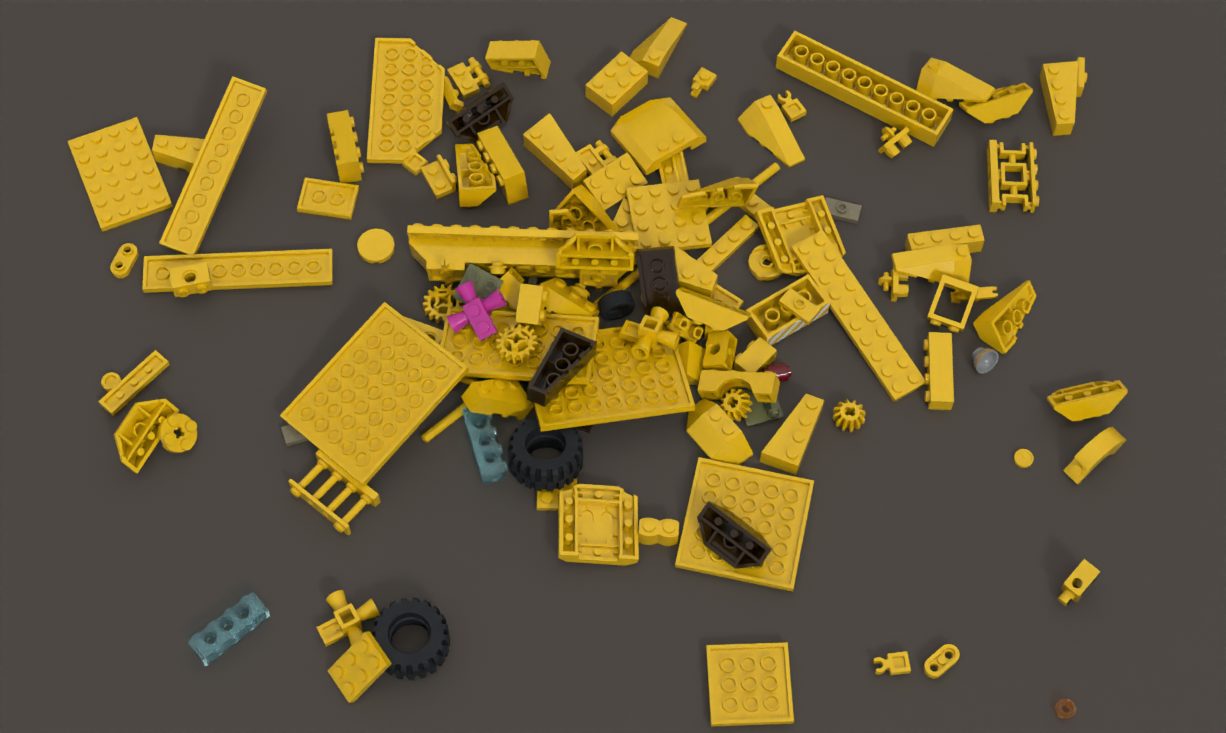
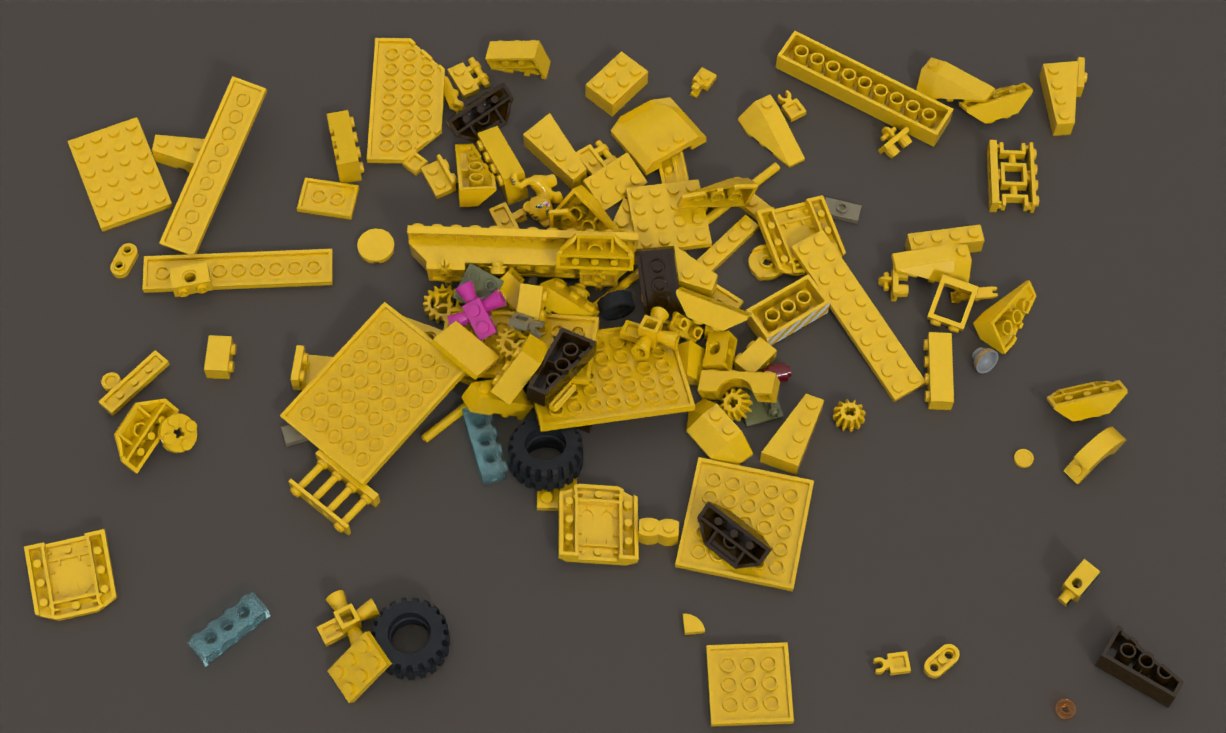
(71, 576): none -> yellow wedge
(219, 357): none -> yellow brick
(306, 367): none -> yellow bracket
(465, 350): none -> yellow tile
(504, 218): none -> yellow plate
(520, 369): none -> yellow wedge
(524, 322): none -> dark tan plate
(539, 205): none -> yellow animal
(562, 397): none -> yellow axle
(658, 47): yellow wedge -> none
(692, 625): none -> yellow tile
(799, 306): yellow plate -> none
(1138, 668): none -> dark brown wedge

